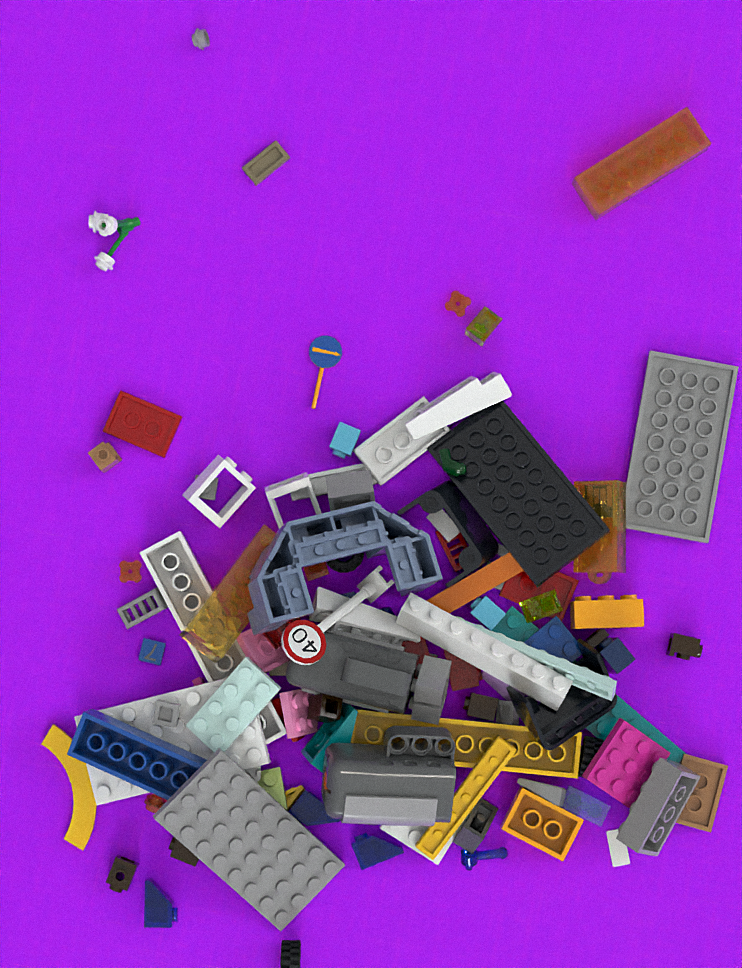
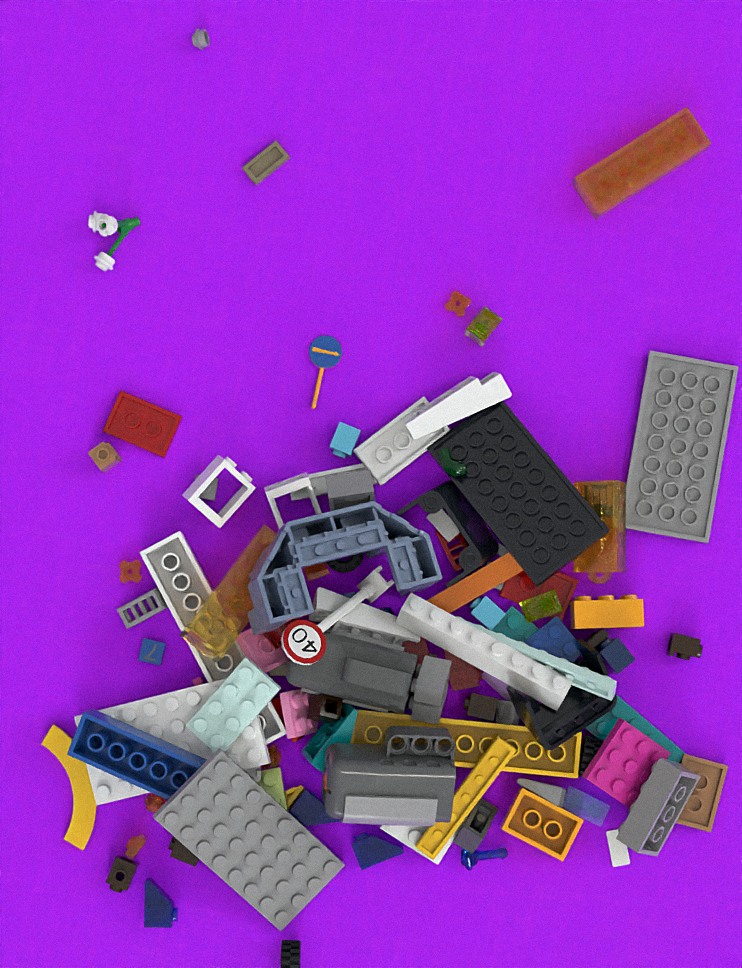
(135, 845): none -> clear orange plate
(166, 713): light grey plate -> none
(275, 757): none -> clear orange plate

